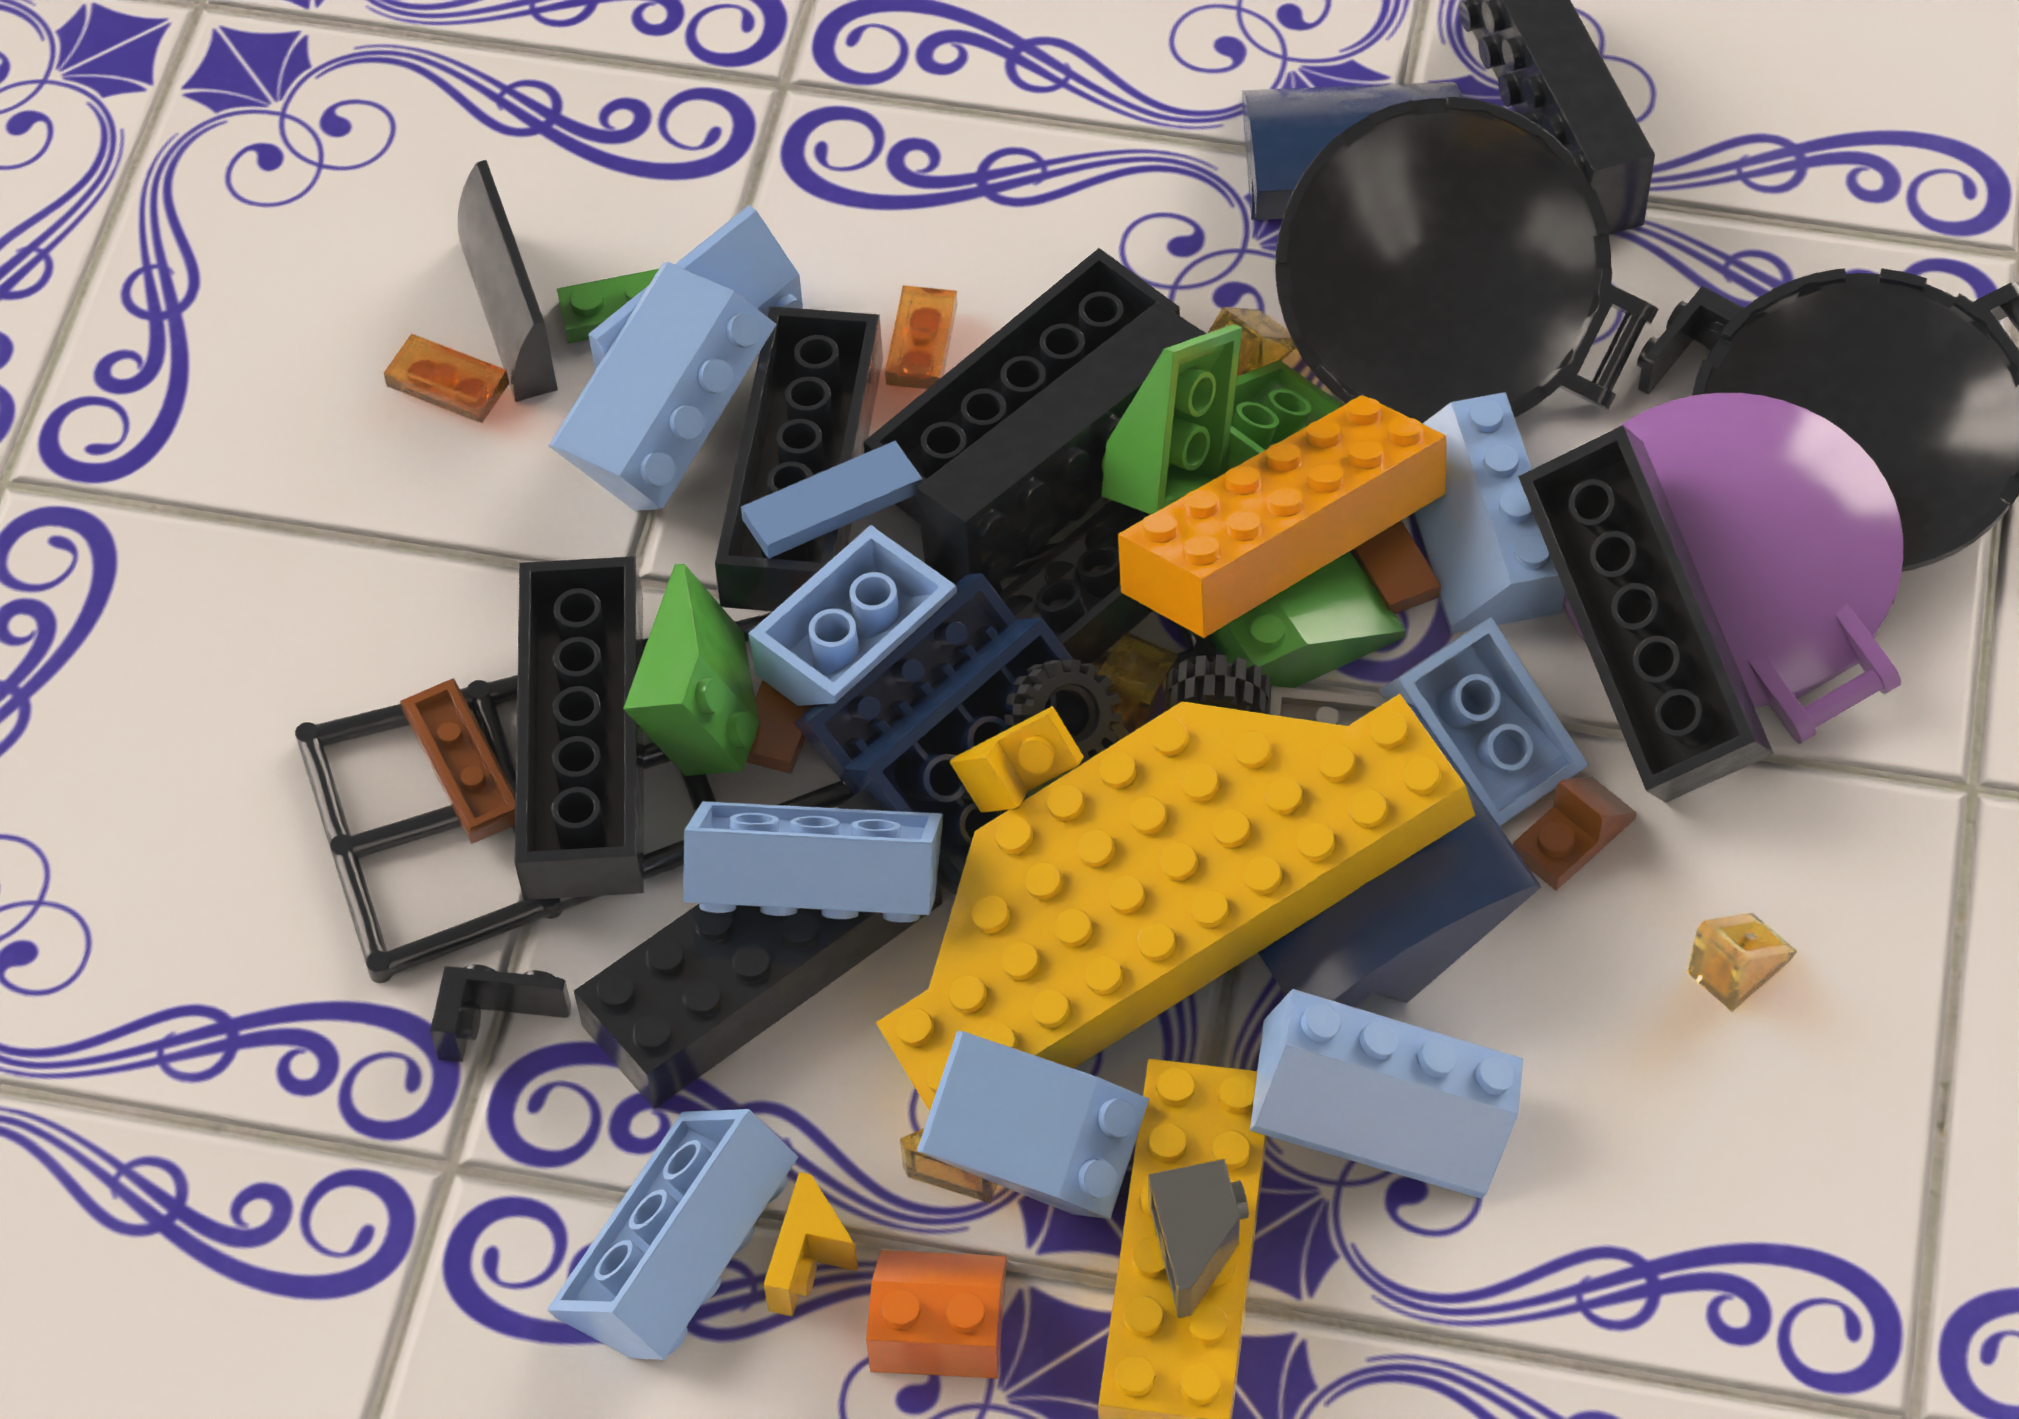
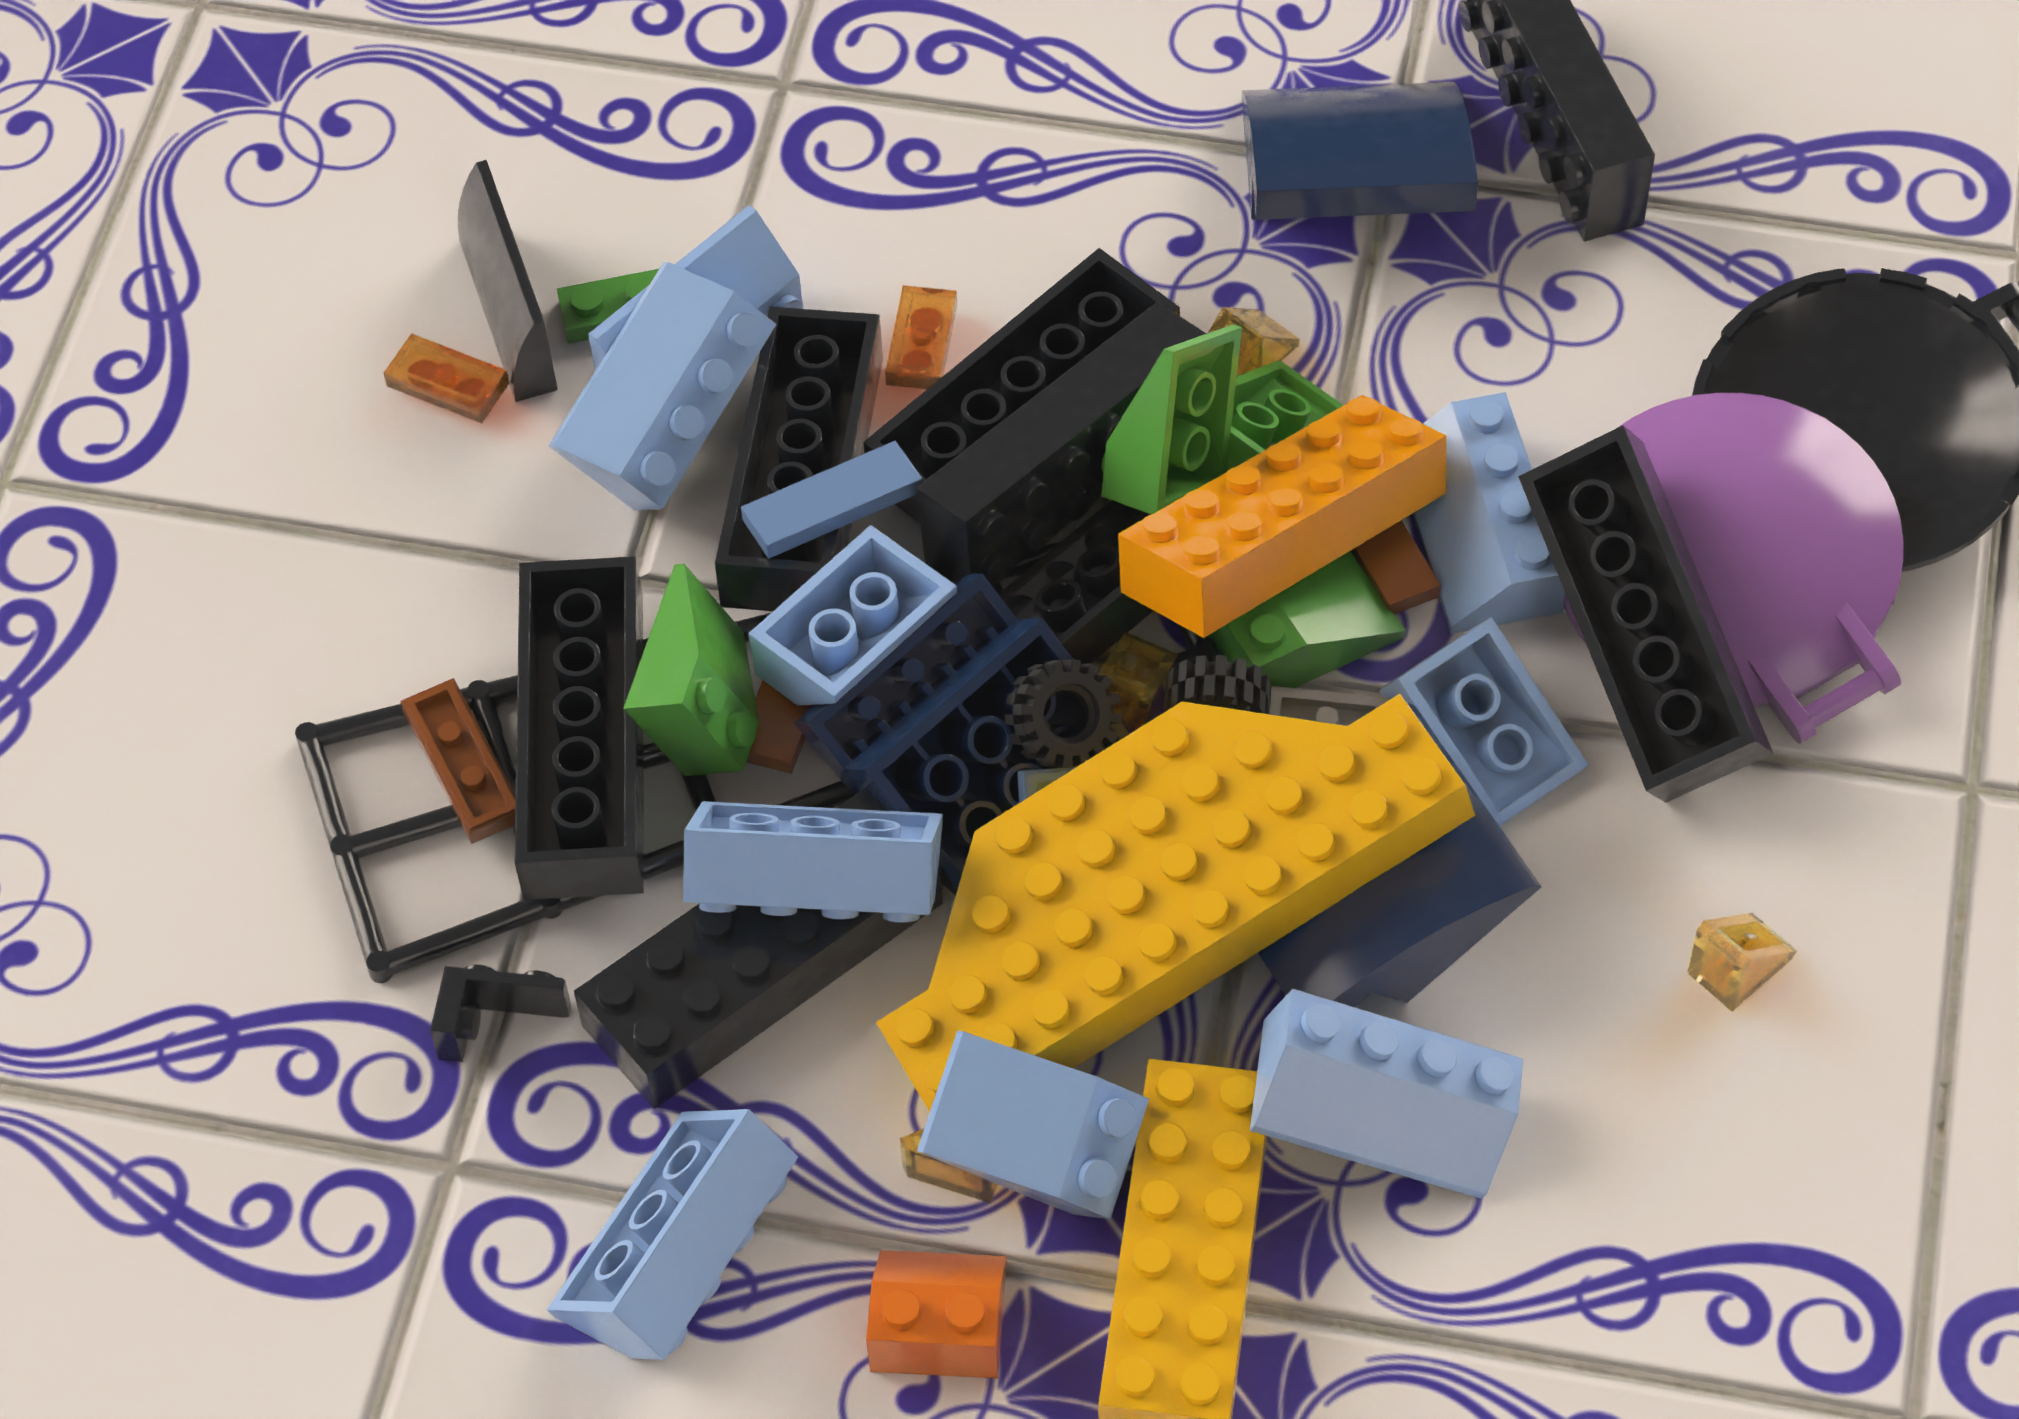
(807, 1236): yellow slope -> none
(1017, 761): yellow slope -> none
(1196, 1226): dark grey slope -> none
(1450, 263): black dish -> none
(1573, 830): dark orange slope -> none
(1697, 320): black bracket -> none

